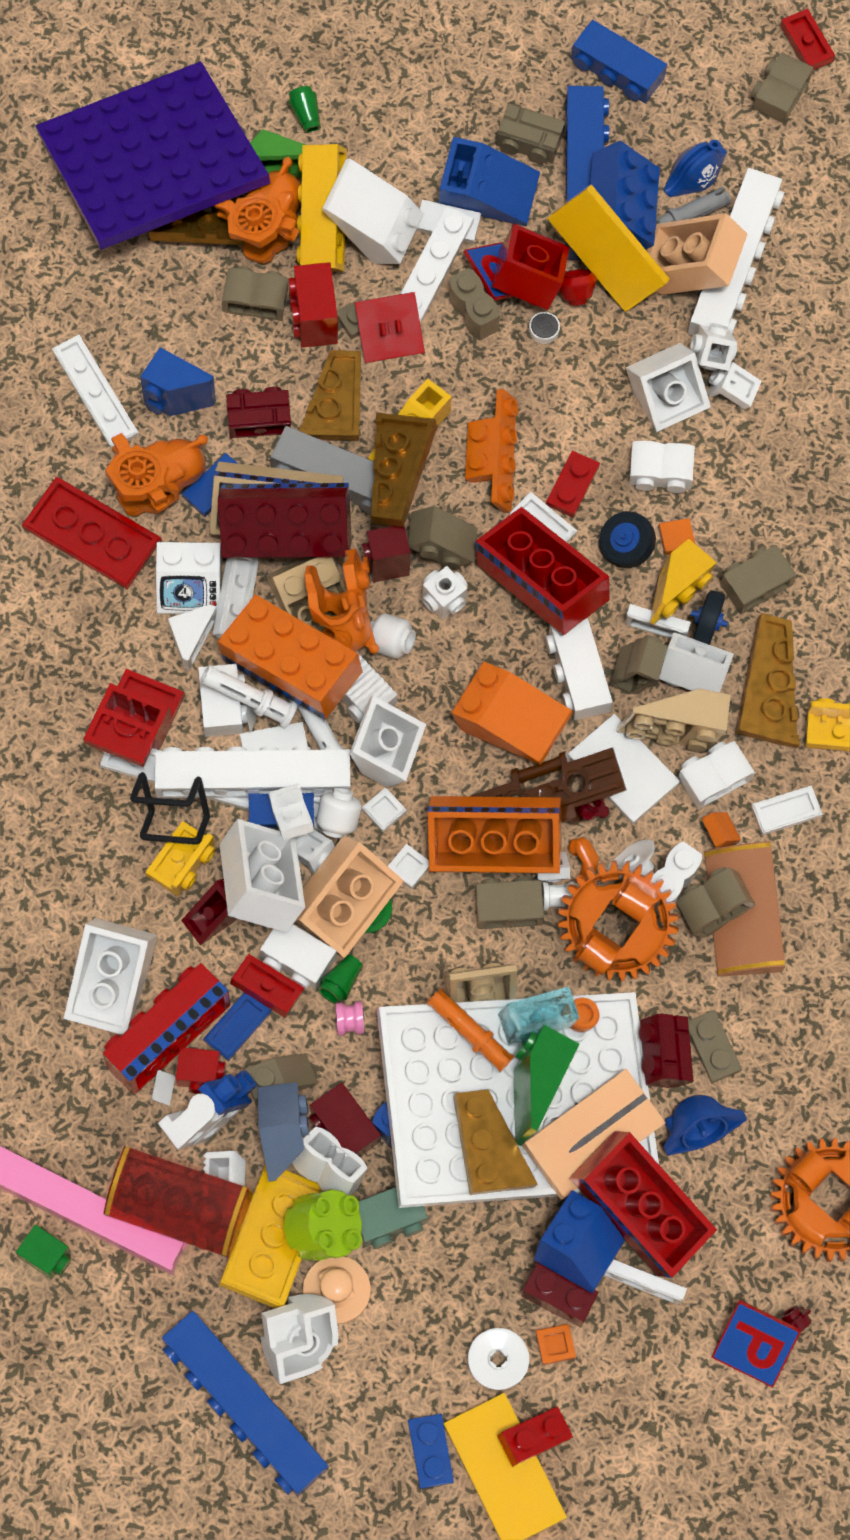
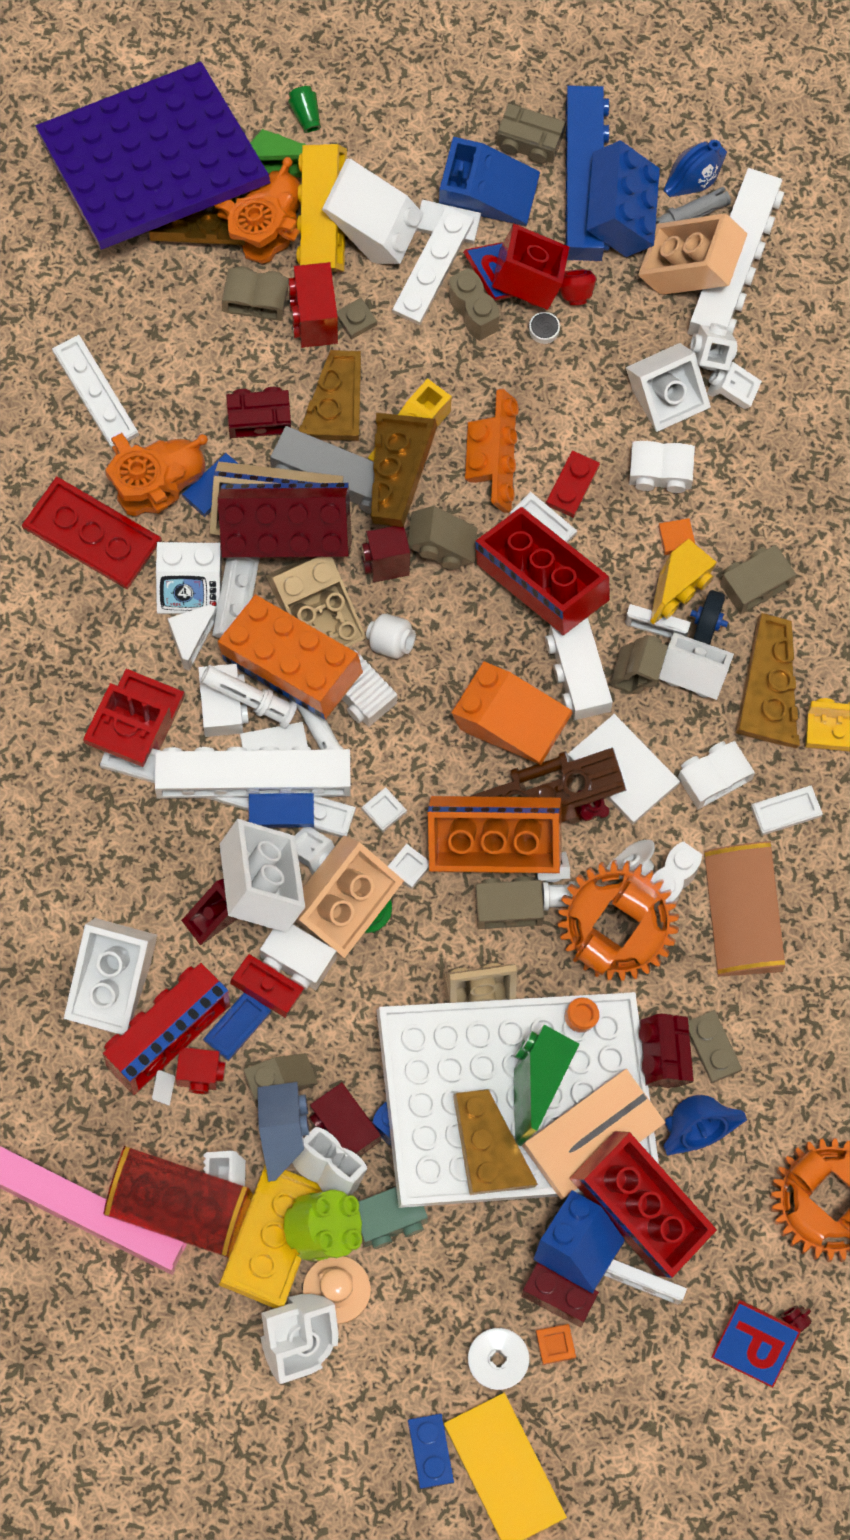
(44, 1253): green brick -> none
(176, 385): blue slope -> none
(178, 862): yellow bracket -> none
(197, 785): black piece -> none
(209, 1110): hips -> none
(245, 1404): blue brick -> none
(251, 717): white sticker -> none
(290, 812): white bracket -> none
(338, 813): white head -> none
(339, 981): green cone -> none
(349, 1018): bright pink wheel -> none
(352, 622): orange helmet -> none
(386, 743): white slope -> none
(389, 327): red piece -> none
(444, 601): white brick -> none
(469, 1029): orange pin -> none
(535, 1436): red plate -> none
(551, 1009): clear light blue brick -> none
(585, 851): orange arm -> none
(608, 248): yellow tile -> none
(618, 62): blue brick -> none
(627, 539): black wheel -> none
(684, 719): tan slope -> none
(715, 902): dark tan brick -> none
(721, 829): orange tile -> none
(782, 87): dark tan brick -> none
(807, 39): red plate -> none

